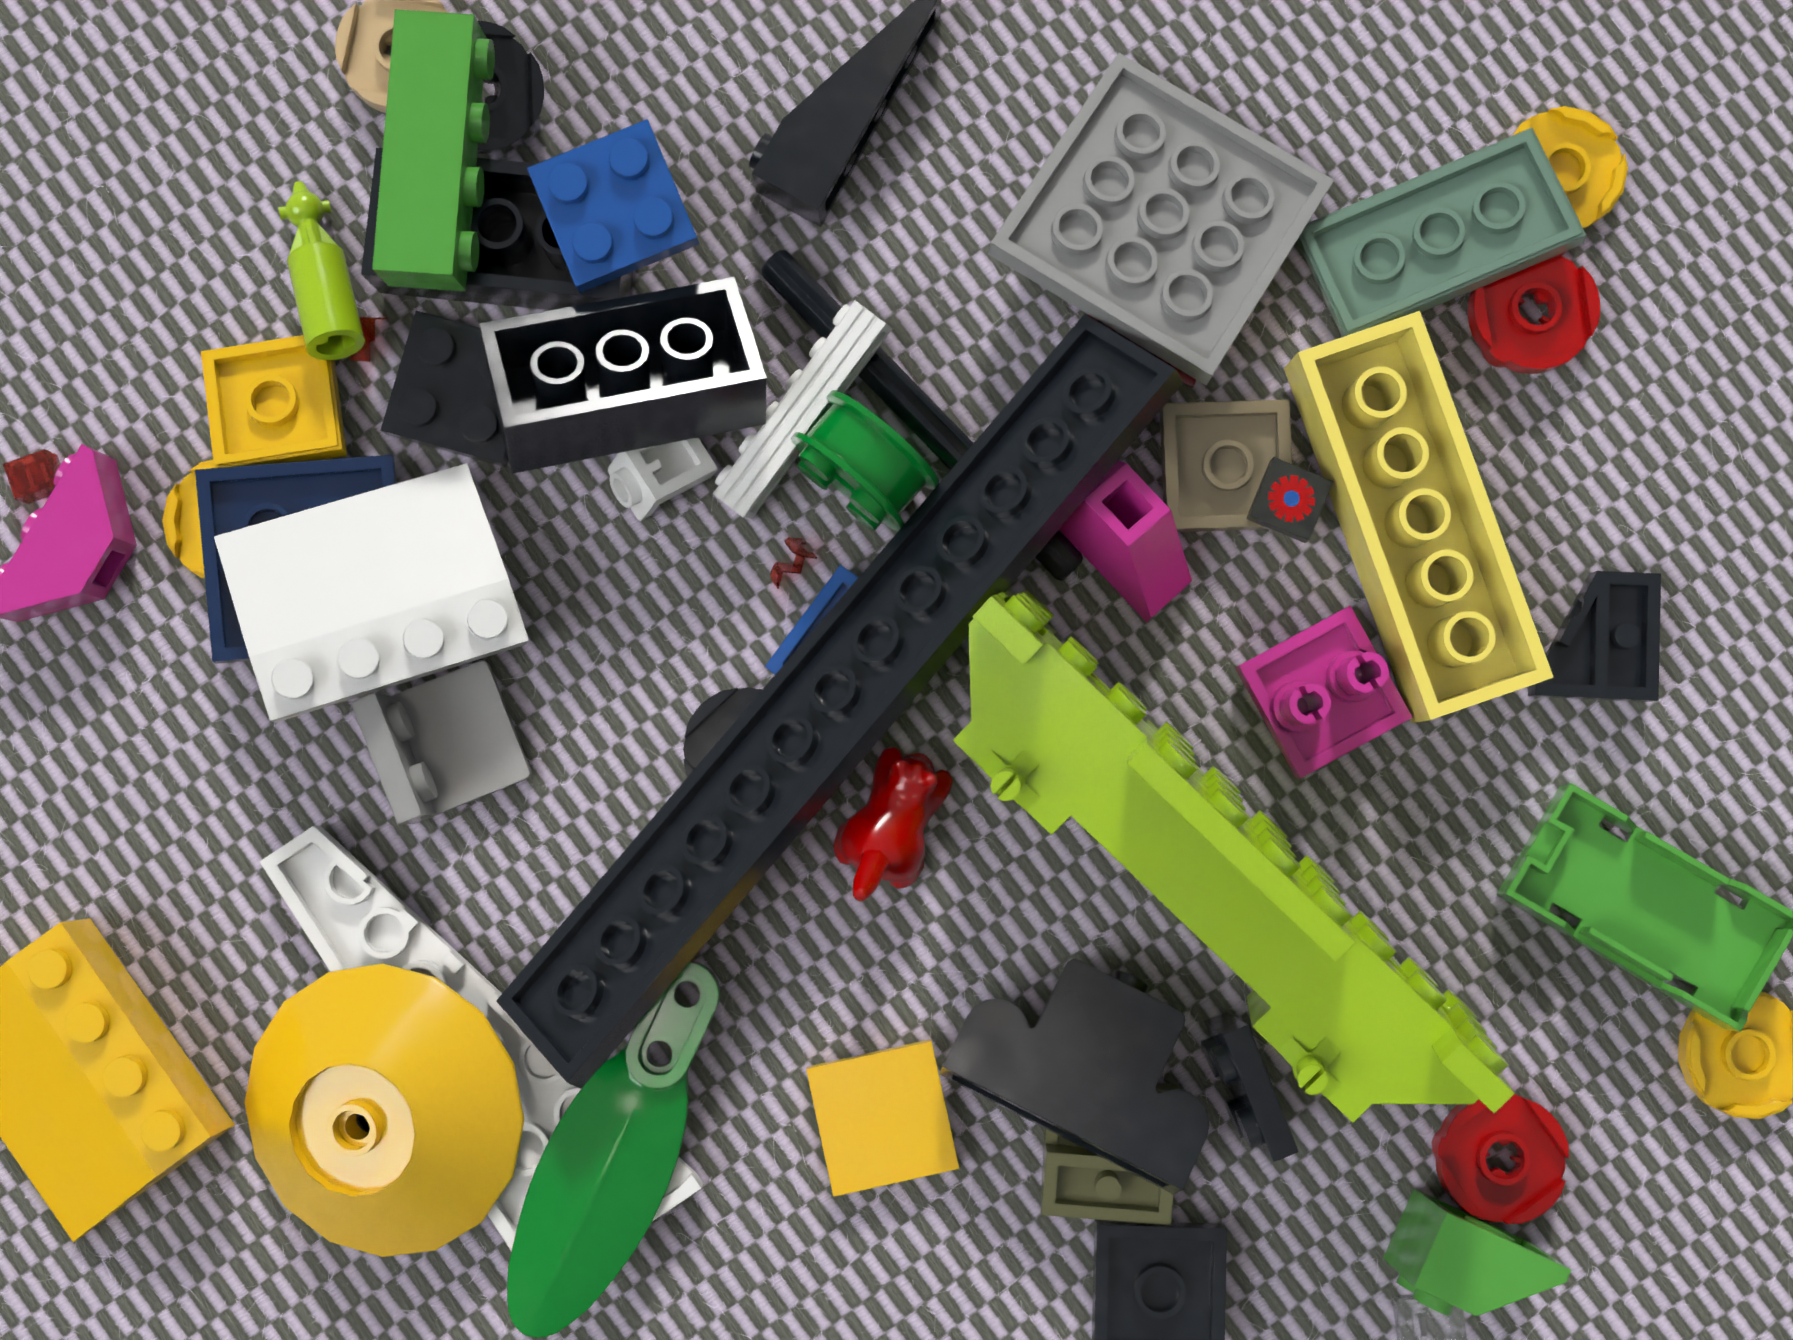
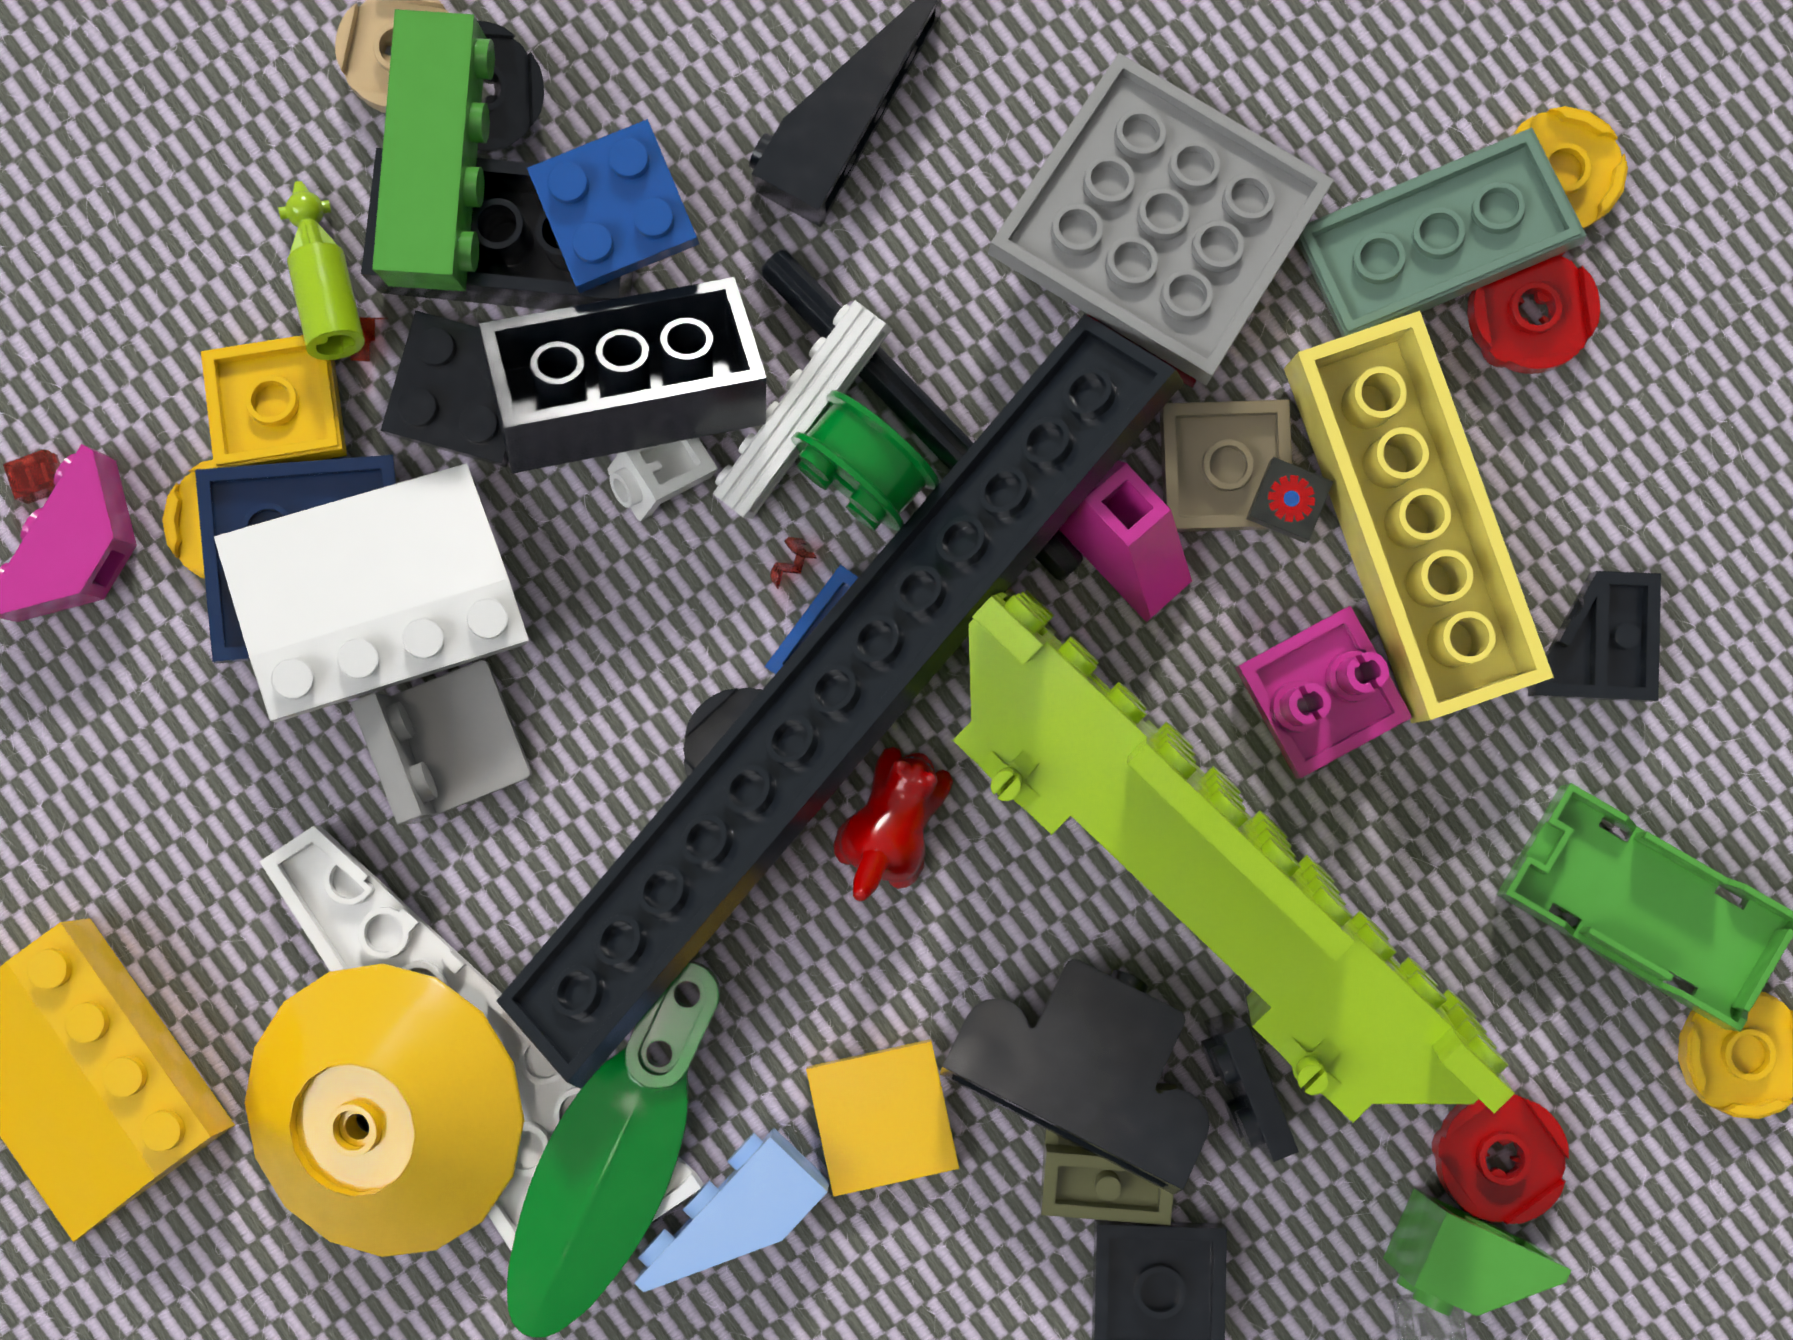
(747, 1212): none -> light blue slope

